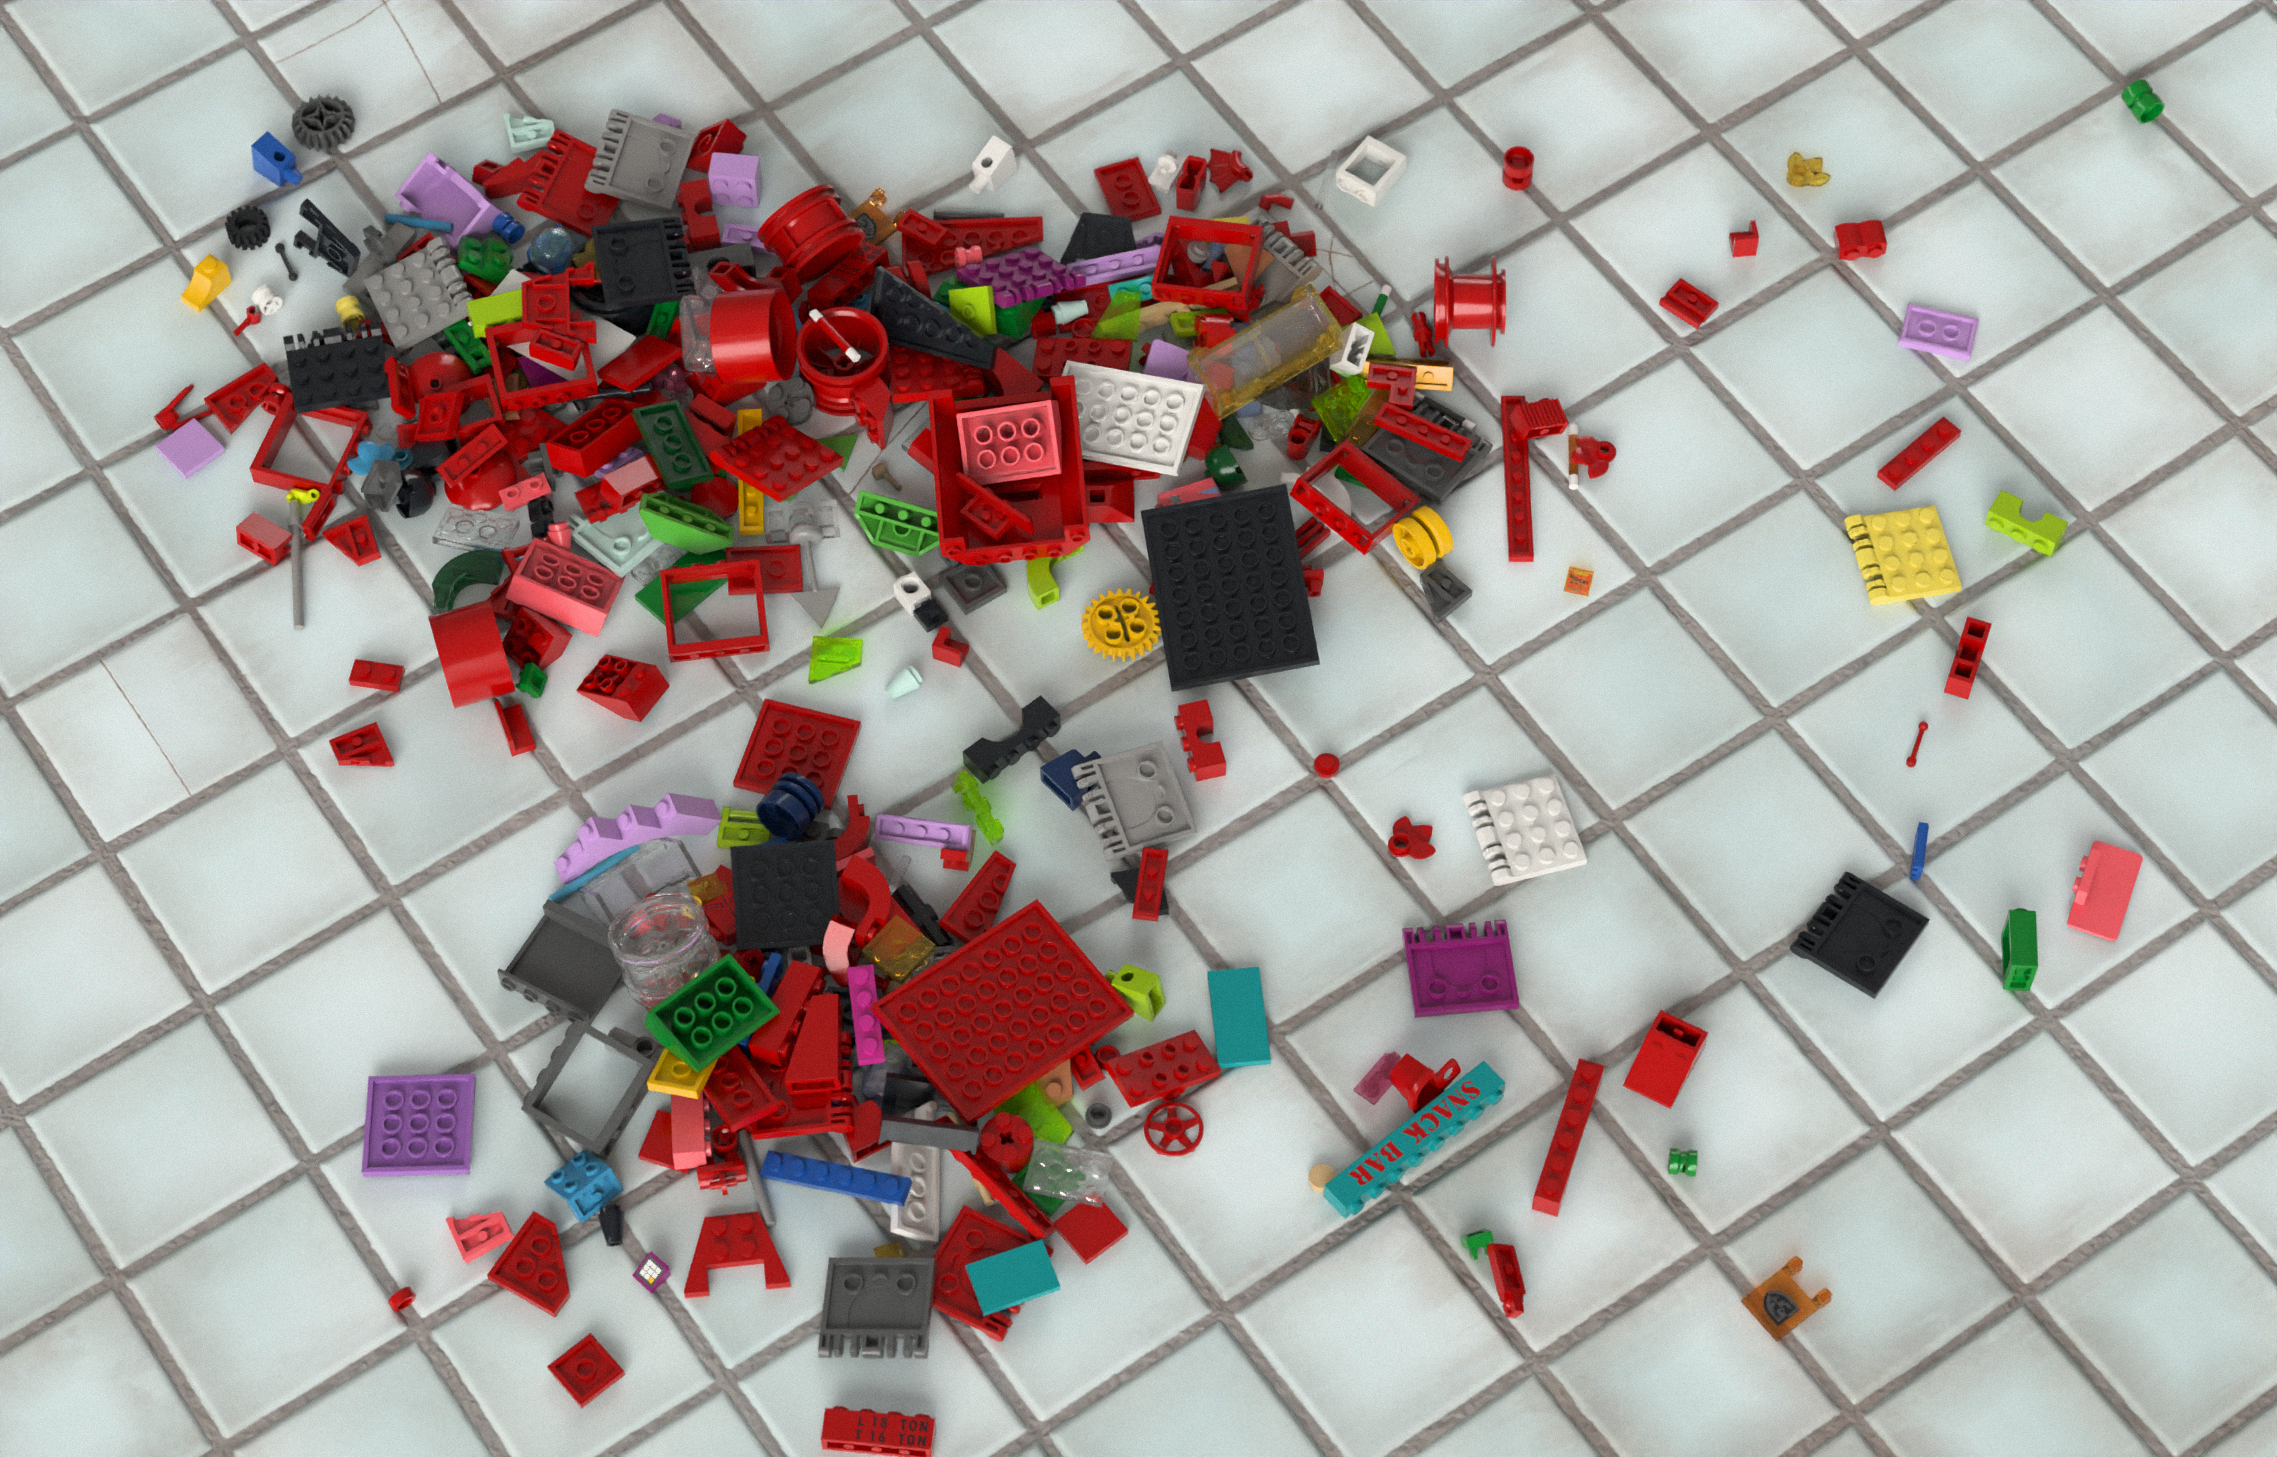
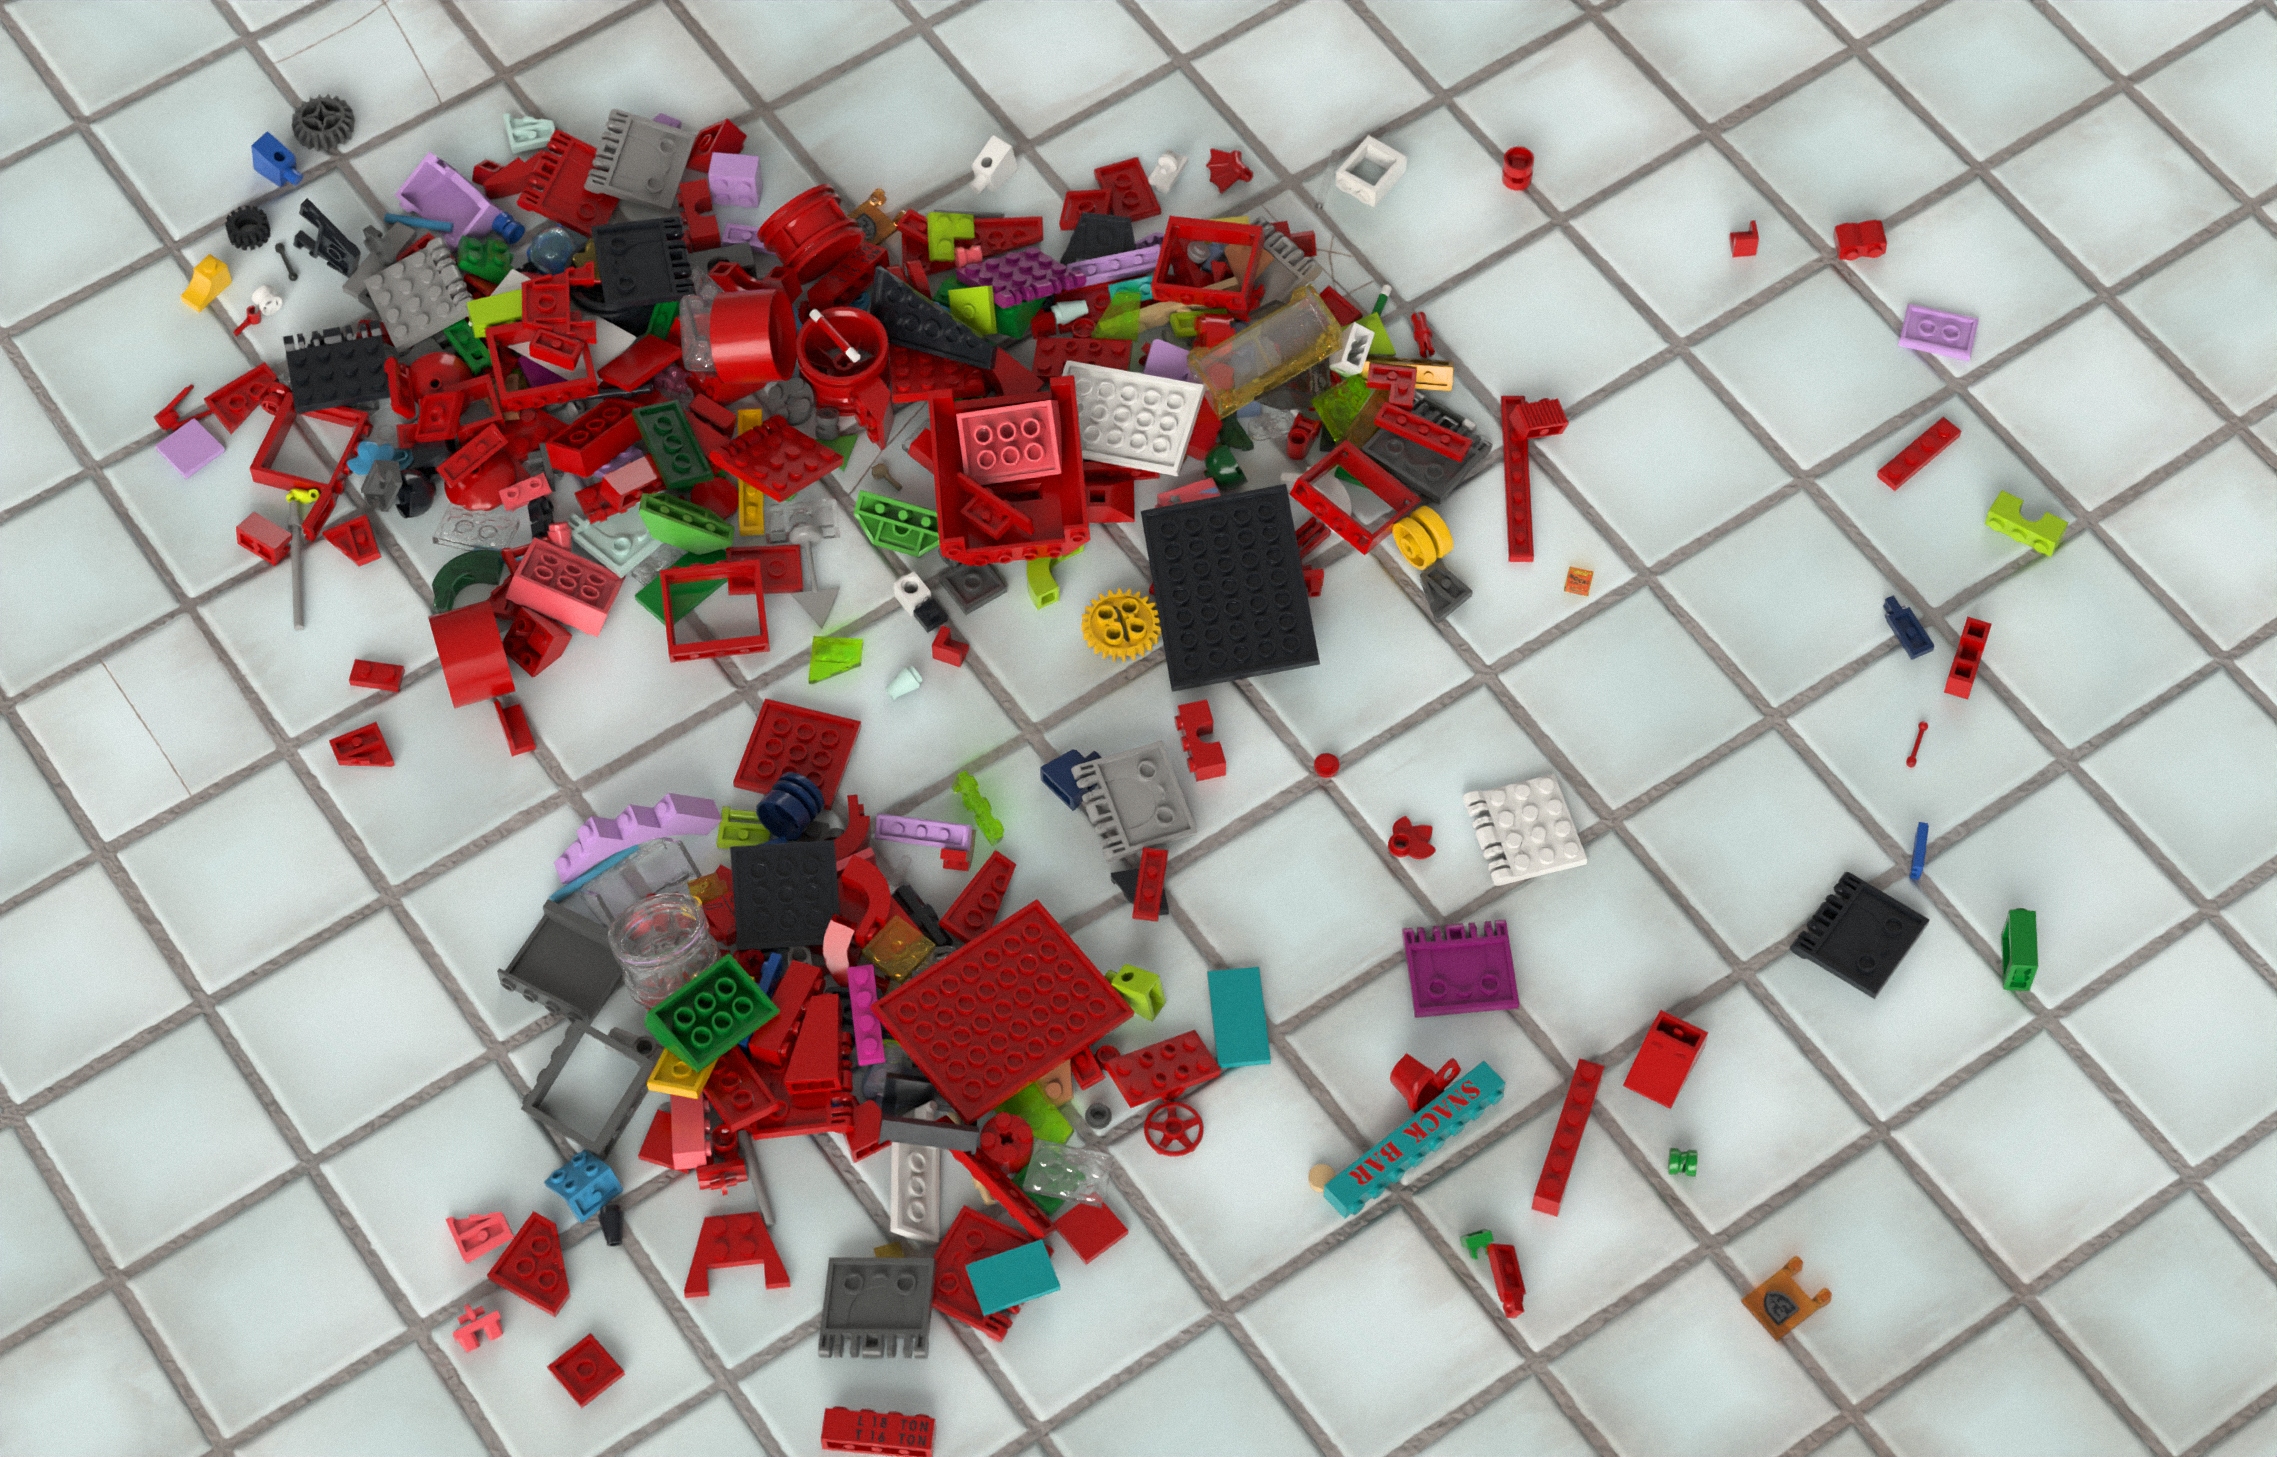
(349, 310): light yellow wheel -> none
(402, 1299): red tile -> none
(419, 1125): medium lavender plate -> none
(466, 1334): none -> coral hips
(532, 680): green tile -> none
(624, 686): red slope -> none
(652, 1272): slope -> none
(827, 423): none -> dark grey wheel
(836, 1178): blue plate -> none
(943, 230): none -> lime plate
(988, 758): black arch -> none
(1089, 201): none -> red plate
(1191, 183): red brick -> none
(1277, 199): red arm -> none
(1377, 1080): clear pink hinge -> none
(1468, 301): red wheel -> none
(1573, 467): bar -> none
(1590, 454): red plate -> none
(1689, 303): red plate -> none
(1805, 172): clear yellow plate -> none
(1905, 552): light yellow hinge -> none
(1907, 628): none -> dark blue hinge
(2104, 890): coral bracket -> none
(2142, 101): green wheel -> none

